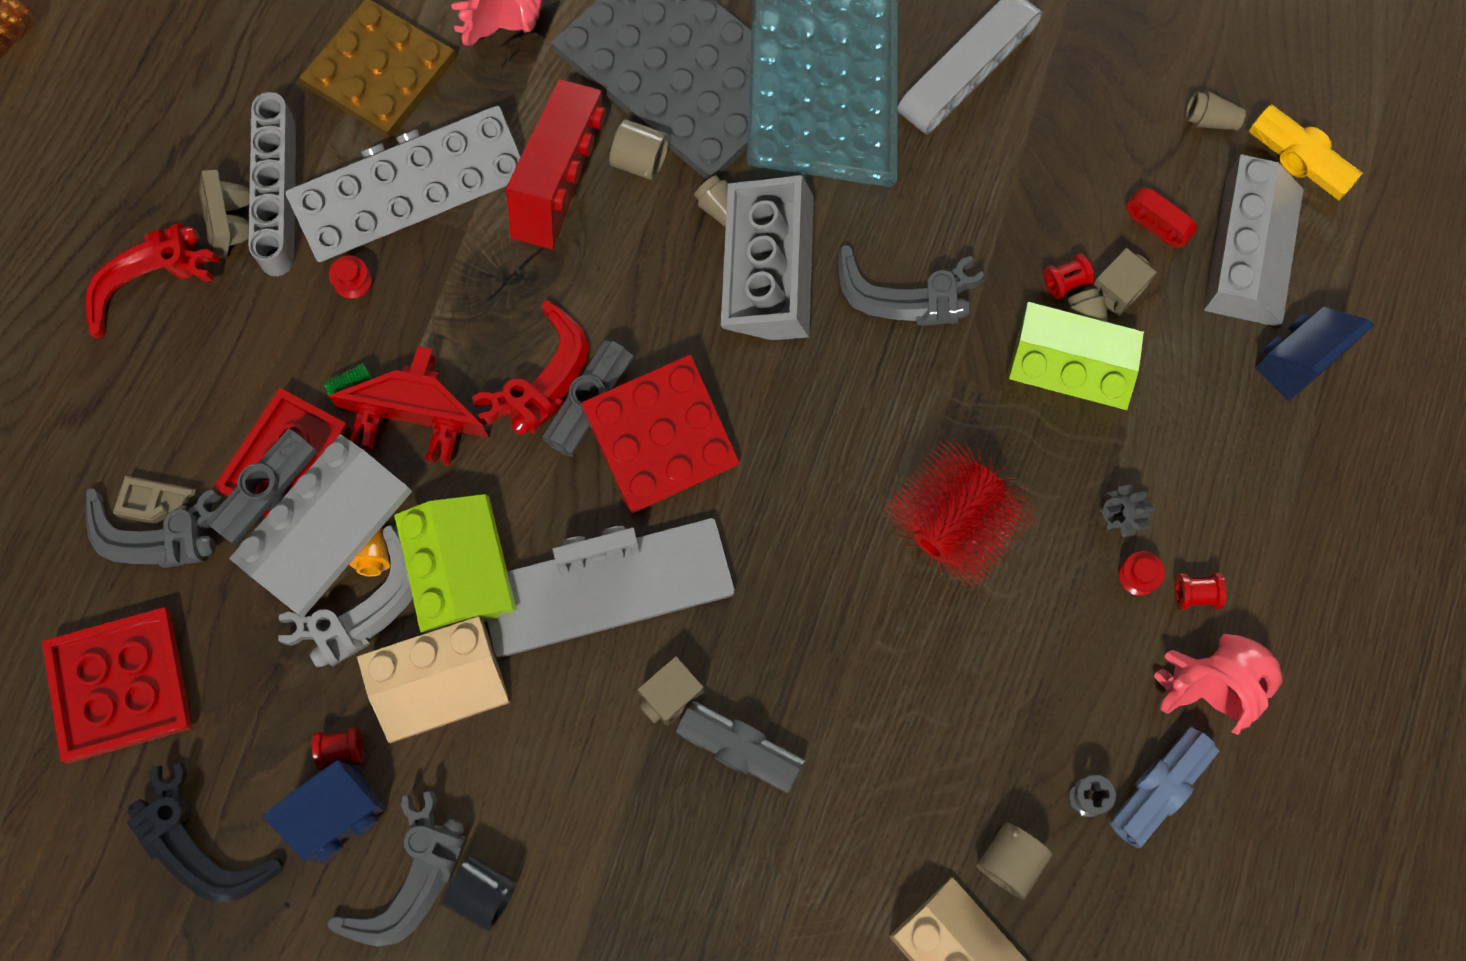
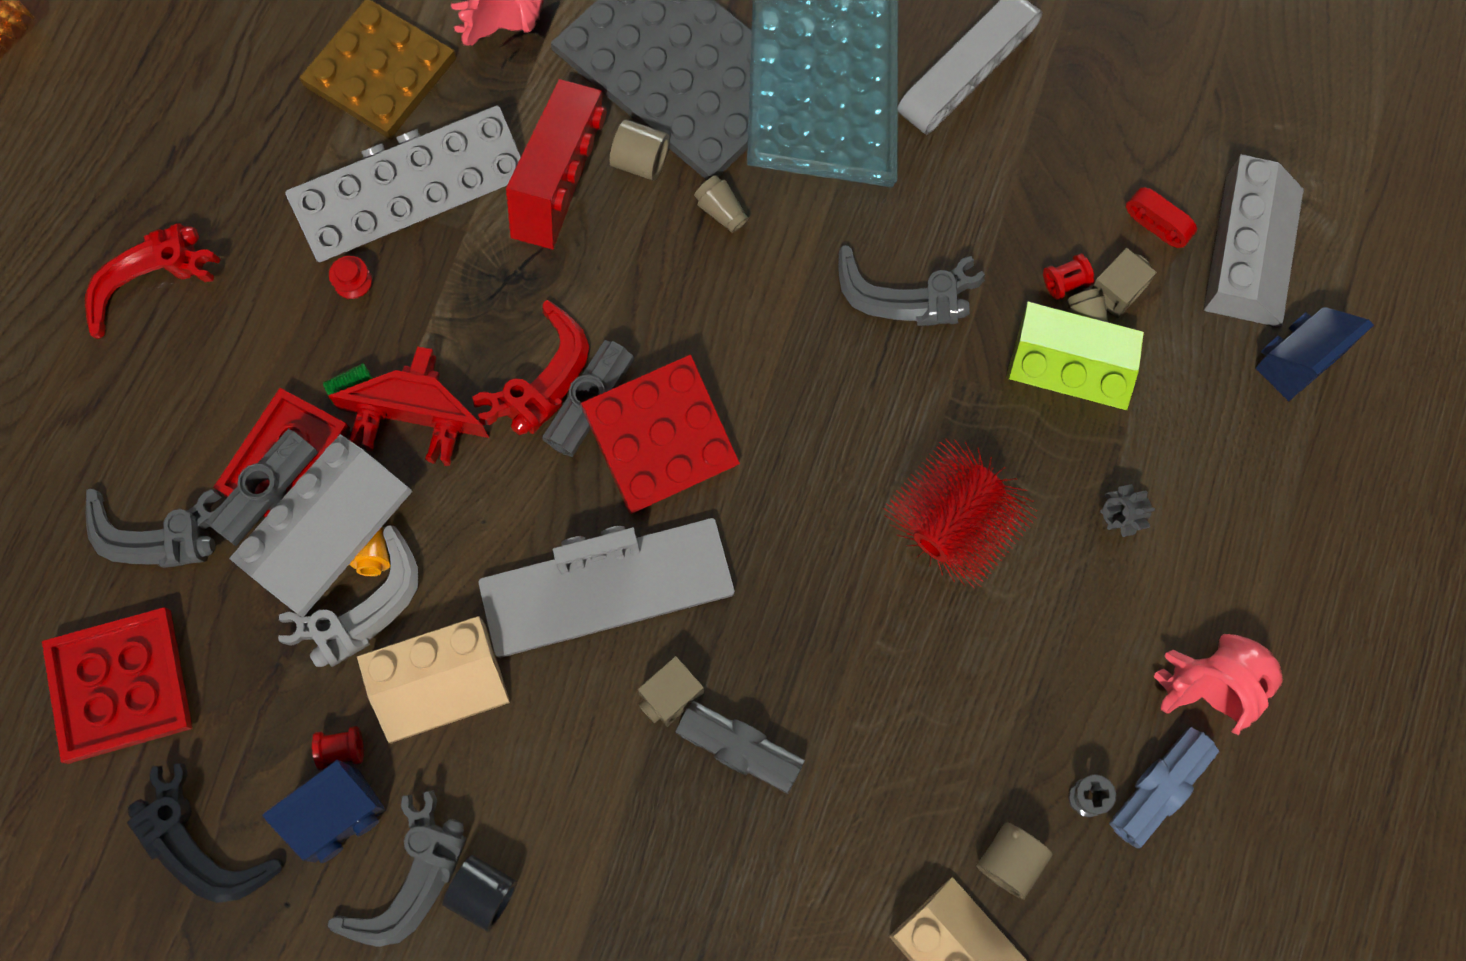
(151, 500): dark tan tile -> none
(217, 199): dark tan tile -> none
(265, 169): light grey beam -> none
(454, 562): lime slope -> none
(768, 258): light grey slope -> none
(1141, 573): red wheel -> none
(1200, 591): red bush -> none
(1212, 111): dark tan cone -> none
(1305, 152): yellow piece -> none

